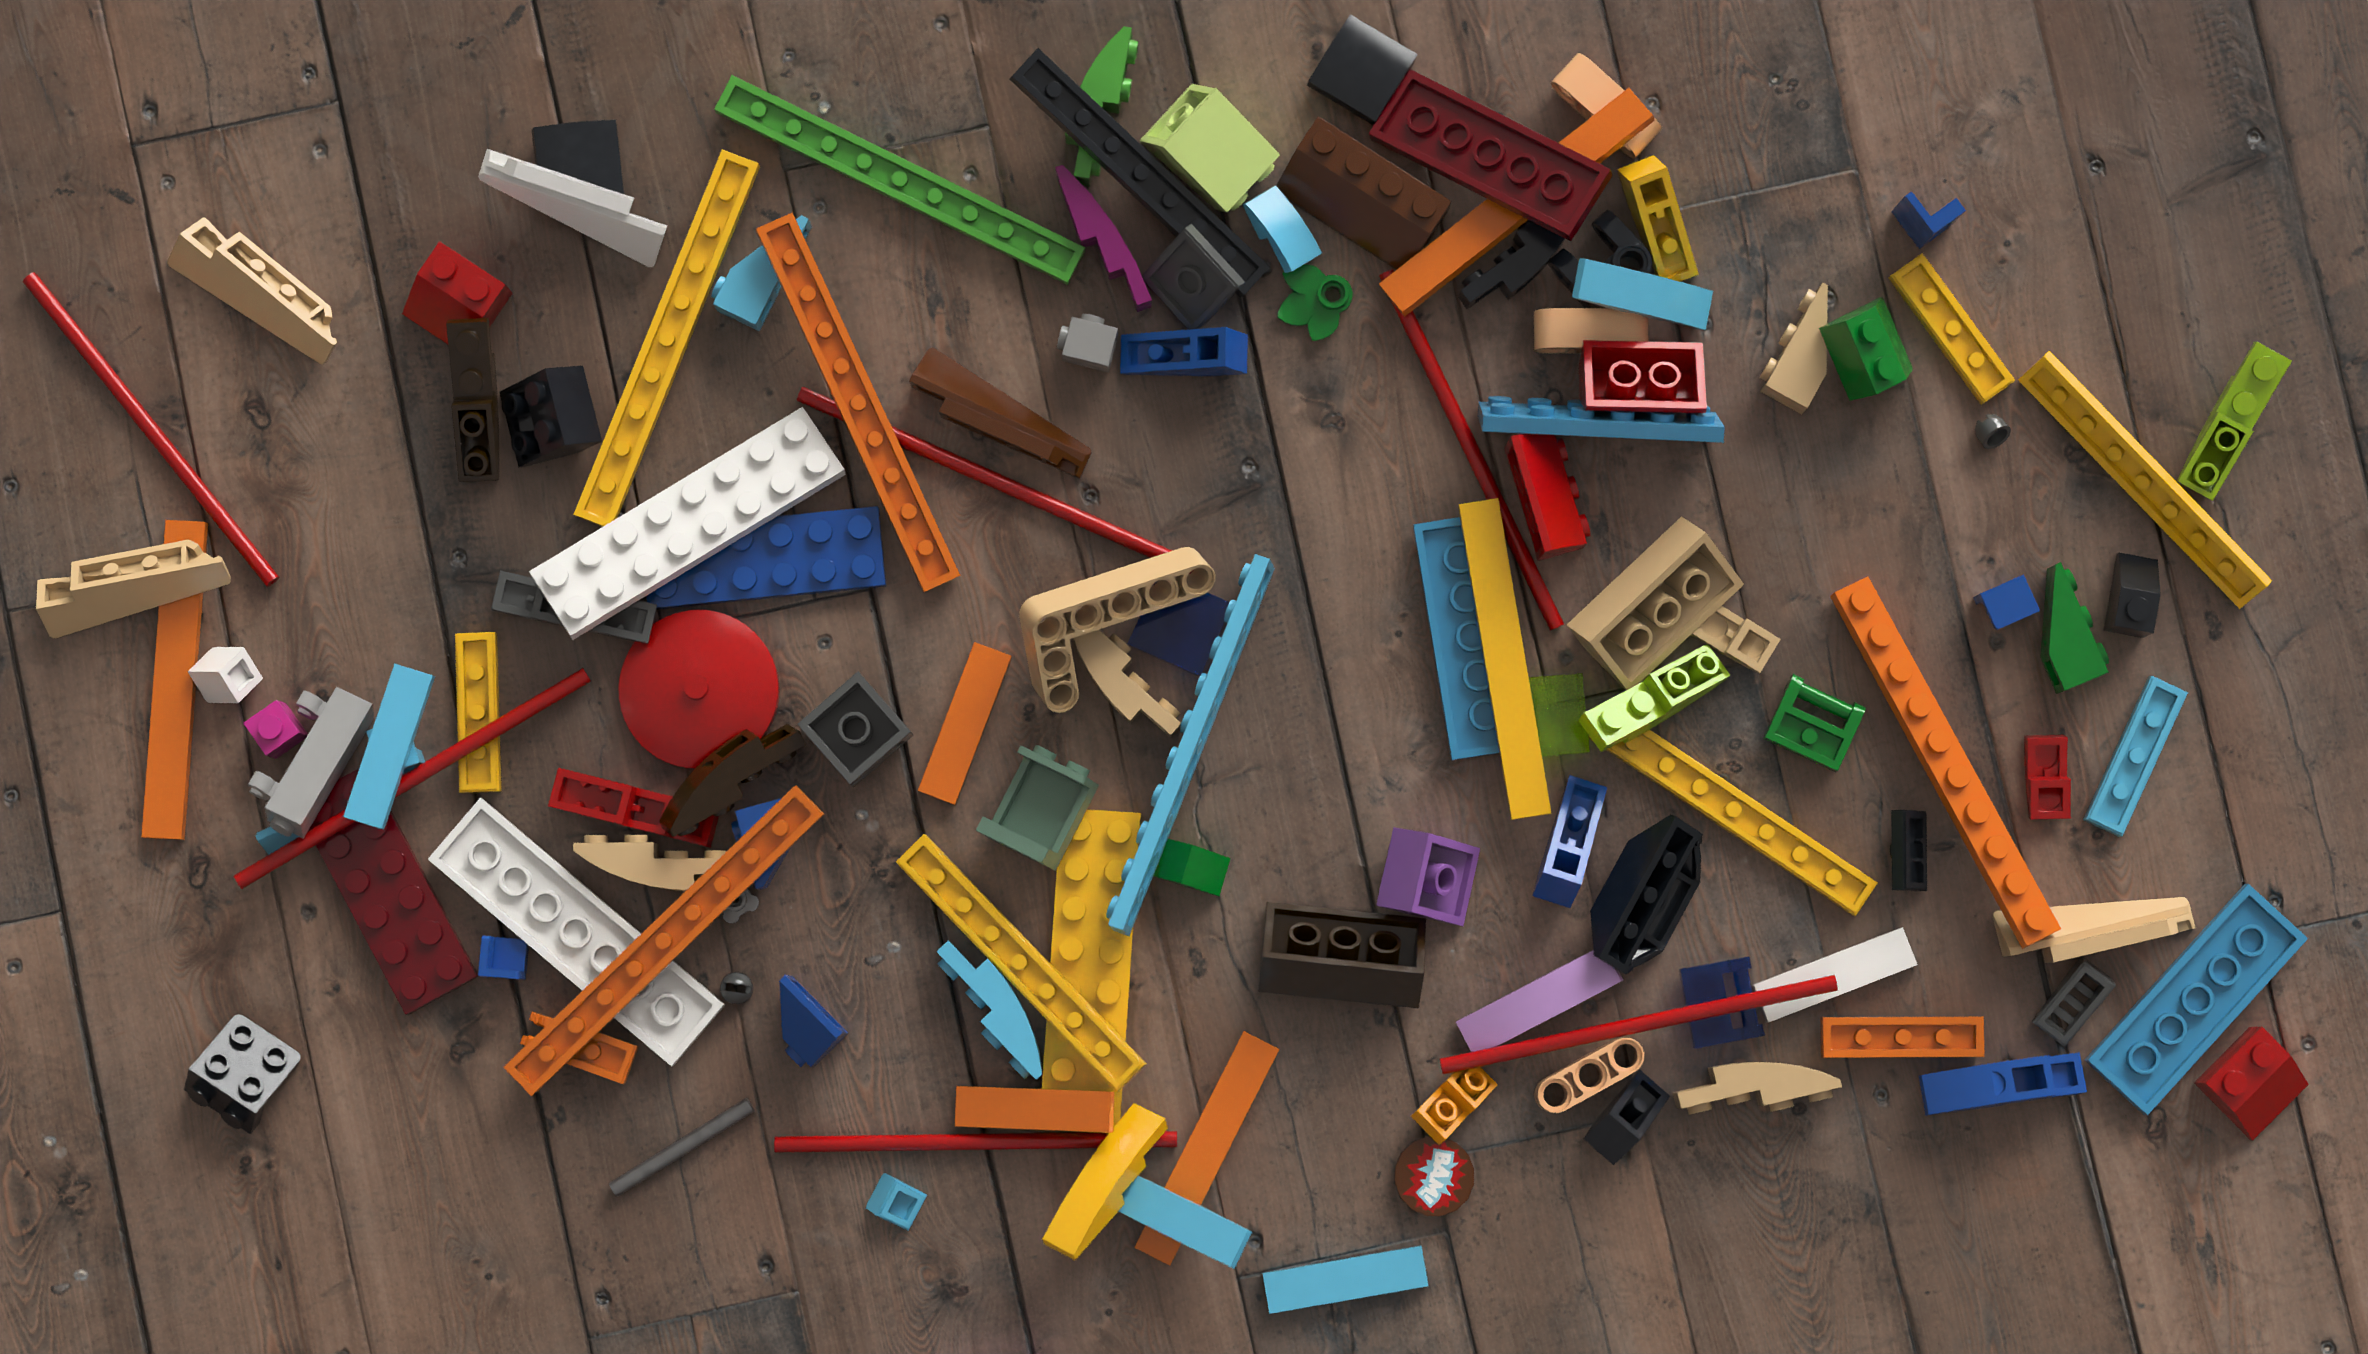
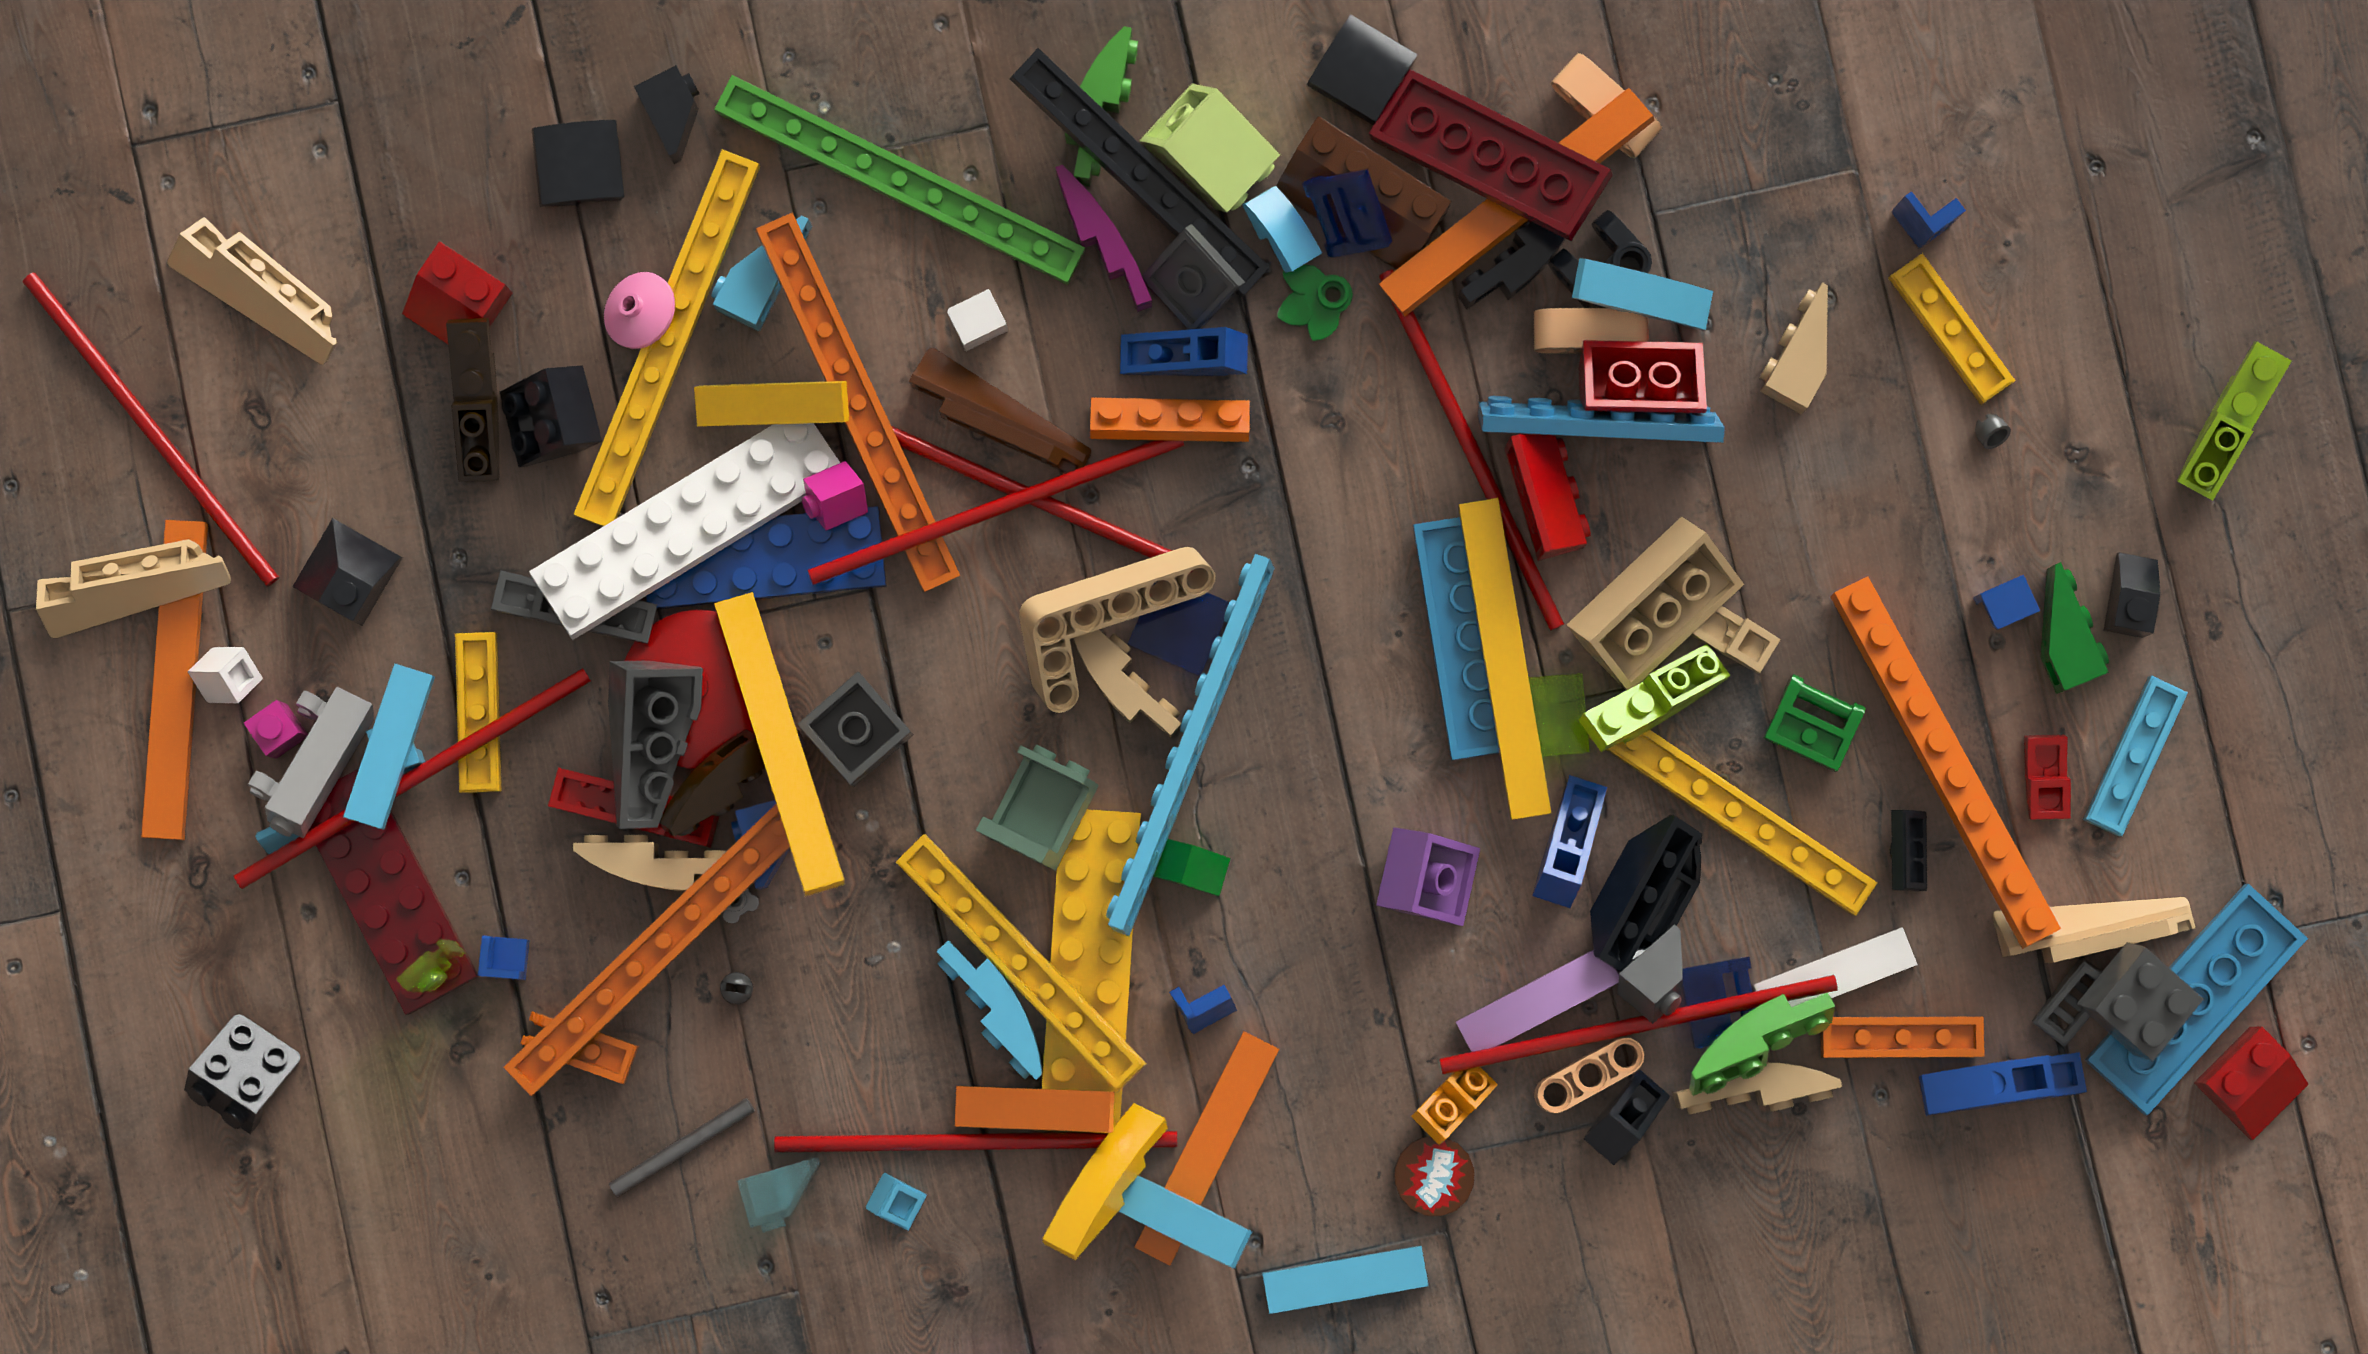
(347, 572): none -> black slope
(430, 968): none -> clear neon green plate
(569, 925): white plate -> none
(578, 204): white wedge -> none
(648, 318): none -> bright pink dish
(649, 724): none -> dark grey wedge
(670, 108): none -> black slope
(771, 403): none -> yellow tile
(776, 1193): none -> clear light blue slope
(779, 744): none -> yellow tile
(806, 1024): blue slope -> none
(834, 496): none -> dark pink brick
(964, 723): orange tile -> none
(977, 320): none -> white panel
(991, 509): none -> red piece
(1088, 342): light grey brick -> none
(1170, 419): none -> orange plate
(1205, 1009): none -> blue tile
(1343, 955): dark brown slope -> none
(1356, 208): none -> clear blue plate
(1655, 977): none -> slope
(1658, 218): yellow slope -> none
(1746, 1043): none -> bright green slope
(1867, 350): green slope -> none
(2140, 1001): none -> dark grey brick
(2144, 480): yellow plate -> none

